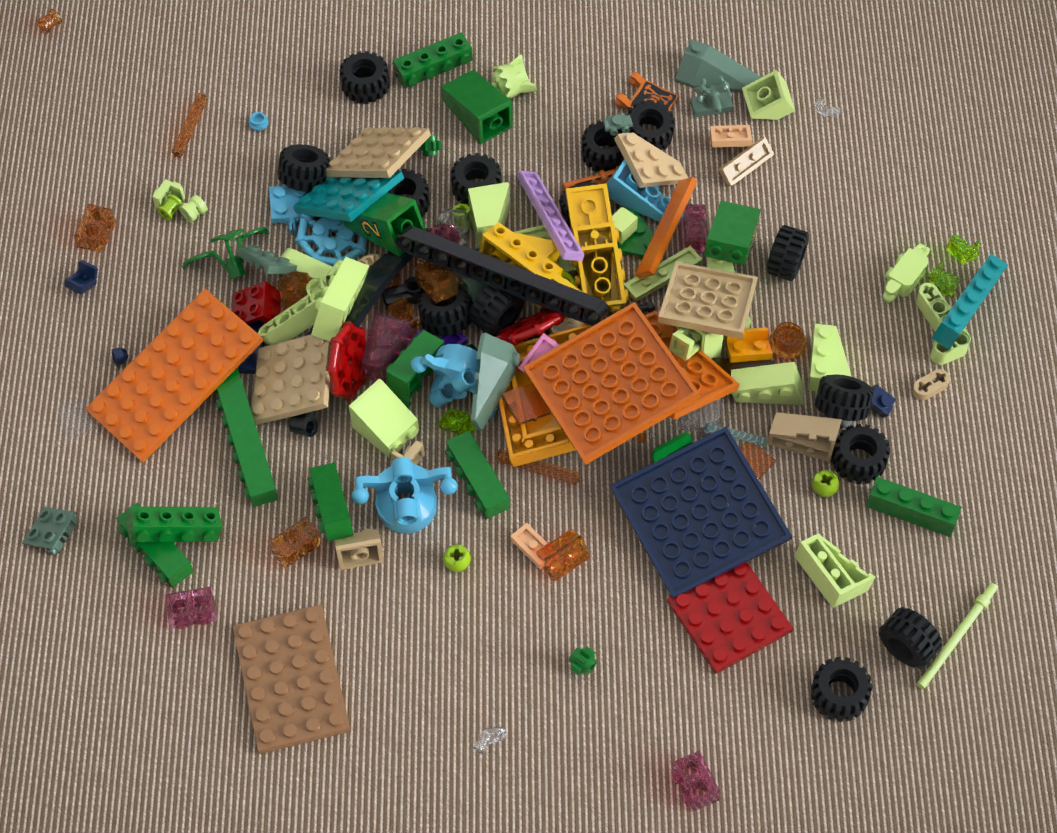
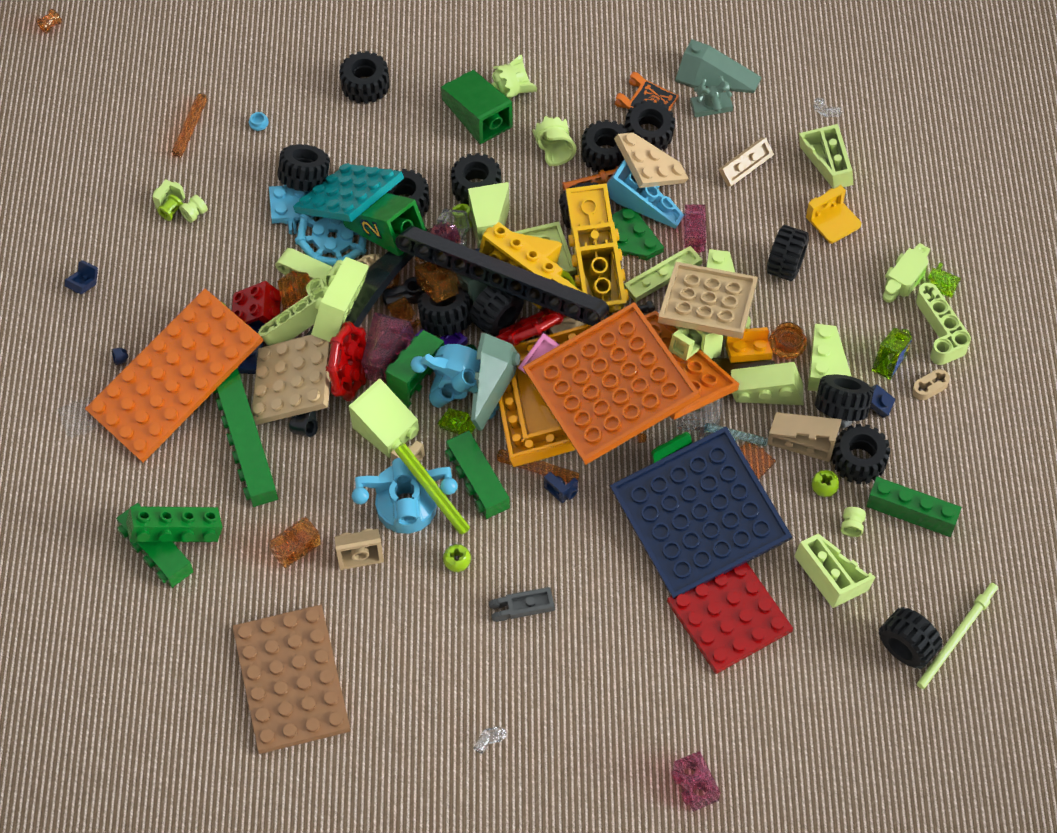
(51, 529): sand green hinge -> none
(94, 228): clear orange brick -> none
(191, 601): clear pink brick -> none
(233, 264): green plant -> none
(266, 260): sand green wing -> none
(330, 502): green brick -> none
(377, 152): tan plate -> none
(431, 146): green gear -> none
(432, 60): green brick -> none
(432, 489): none -> lime axle
(523, 604): none -> dark grey hinge
(525, 404): clear orange piece -> none
(529, 542): light nougat plate -> none
(550, 216): lavender tile -> none
(554, 138): none -> yellowish green hat
(557, 487): none -> dark blue bracket
(563, 554): clear orange bracket -> none
(582, 660): green gear -> none
(616, 122): sand green piece -> none
(625, 222): yellowish green panel -> none
(666, 228): orange tile -> none
(730, 136): light nougat bracket -> none
(732, 233): green slope -> none
(768, 97): yellowish green slope -> none
(828, 154): none -> yellowish green wedge
(832, 216): none -> yellow bracket
(845, 672): black tyre -> none
(853, 521): none -> yellowish green wheel
(897, 343): none -> clear neon green torso
(961, 250): clear neon green bracket -> none
(969, 301): teal brick -> none

